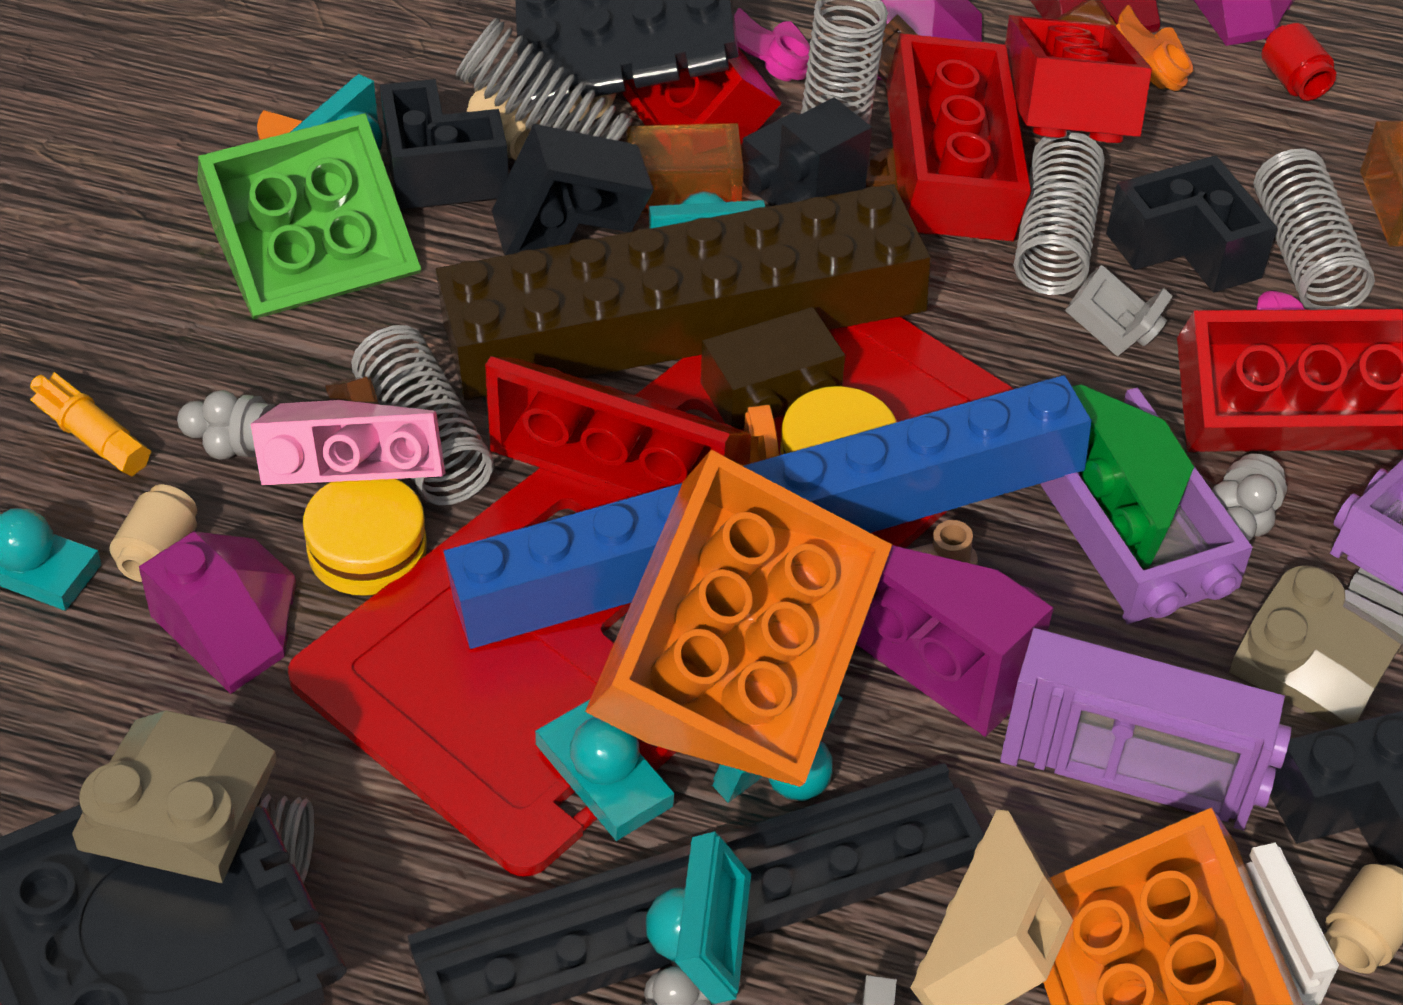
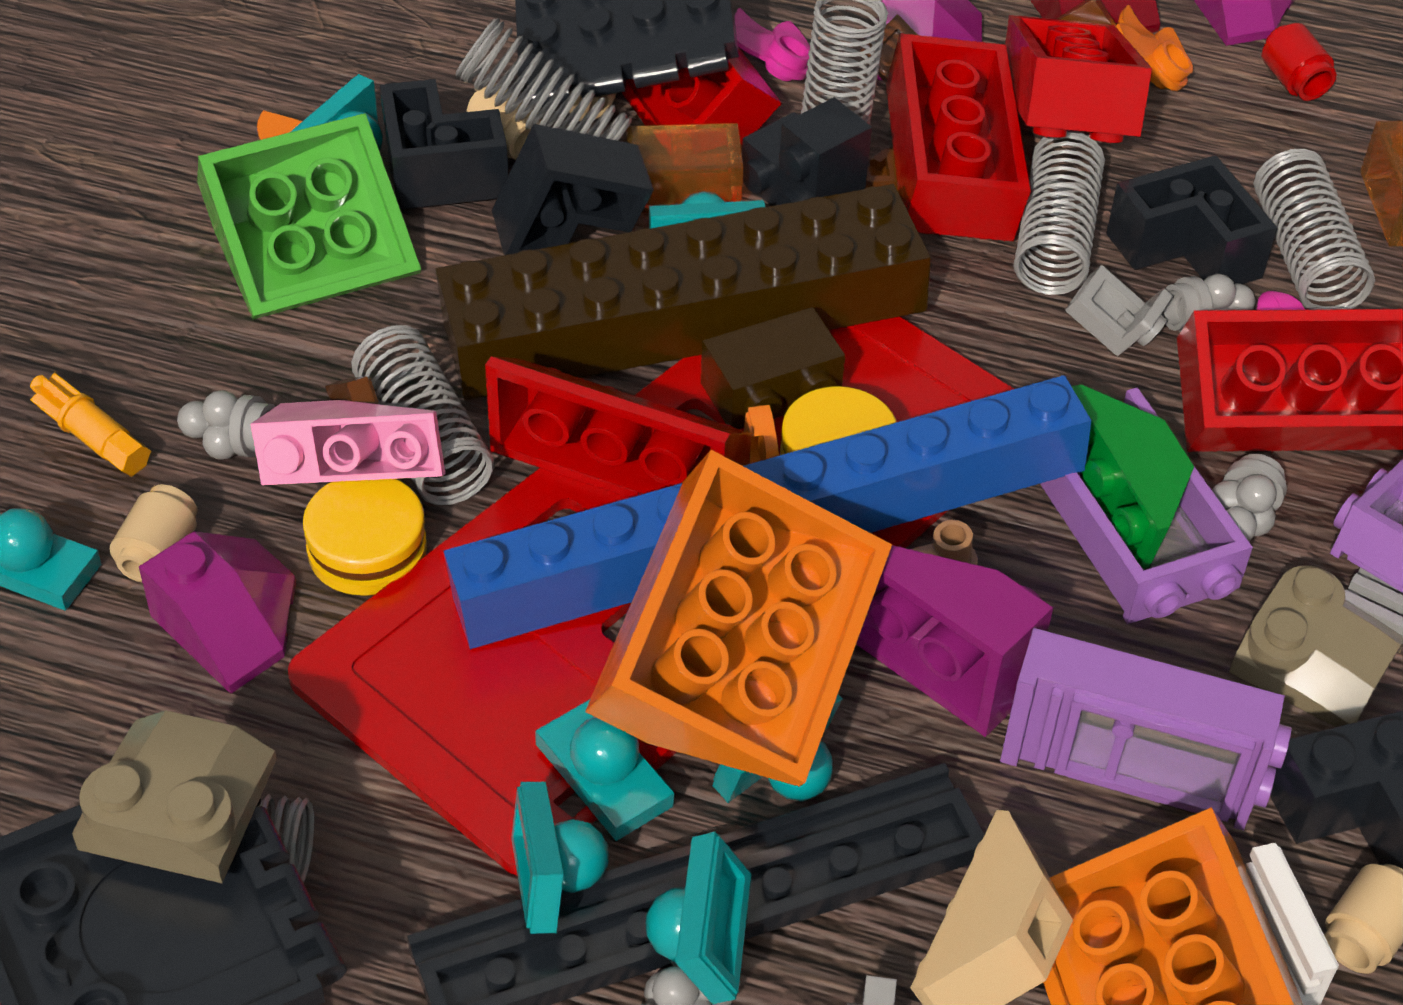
(551, 856): none -> teal tile
(1213, 293): none -> light grey piece

